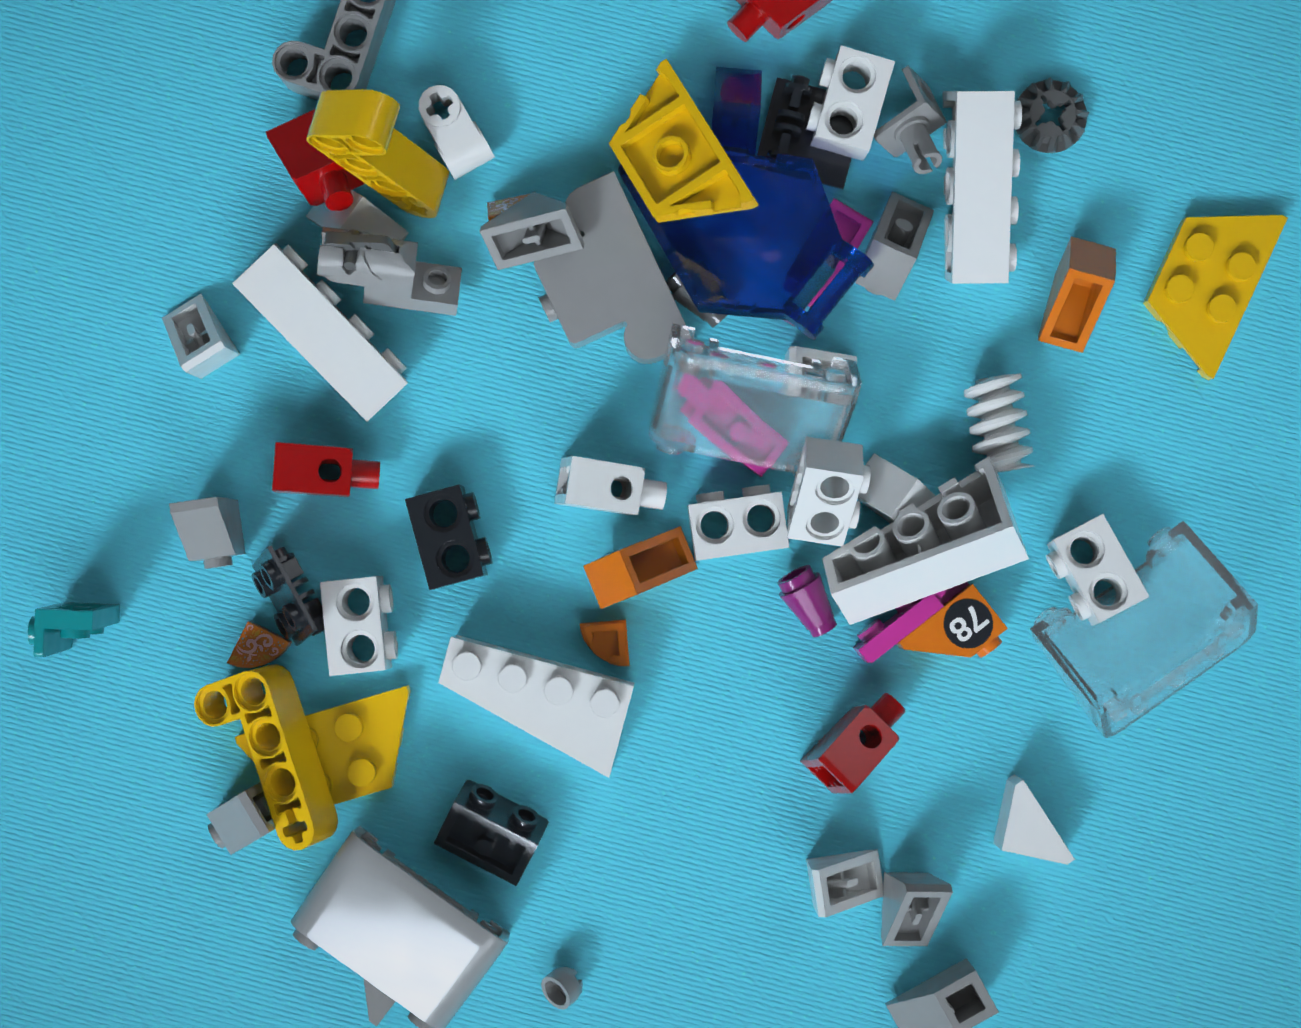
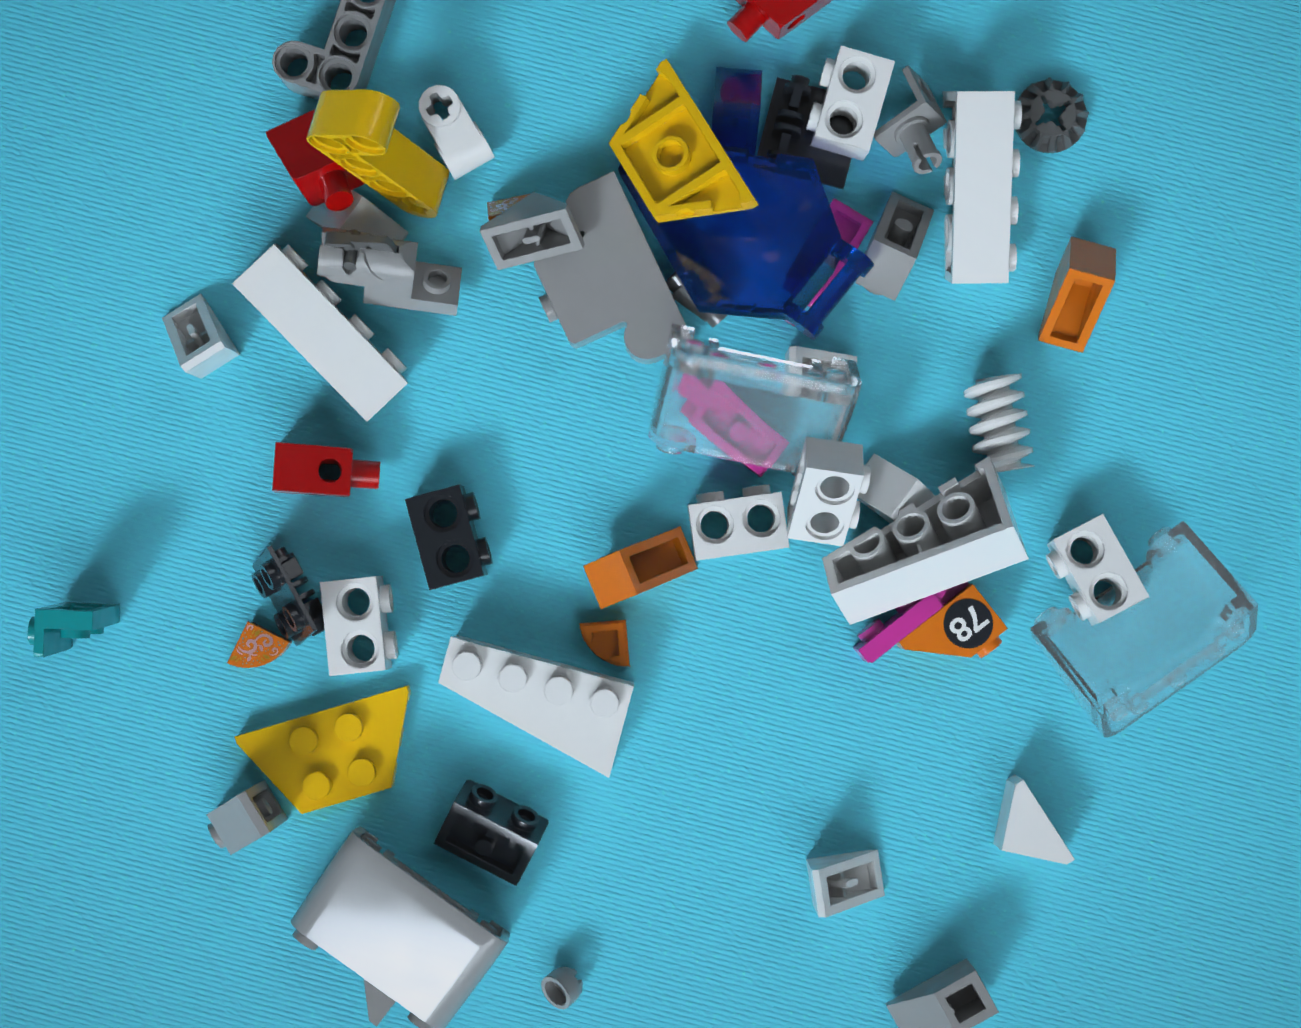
(209, 530): light grey slope -> none
(301, 811): yellow beam -> none
(588, 486): white torso -> none
(807, 599): magenta cone -> none
(841, 758): red torso -> none
(912, 907): light grey slope -> none
(1210, 281): yellow wing -> none

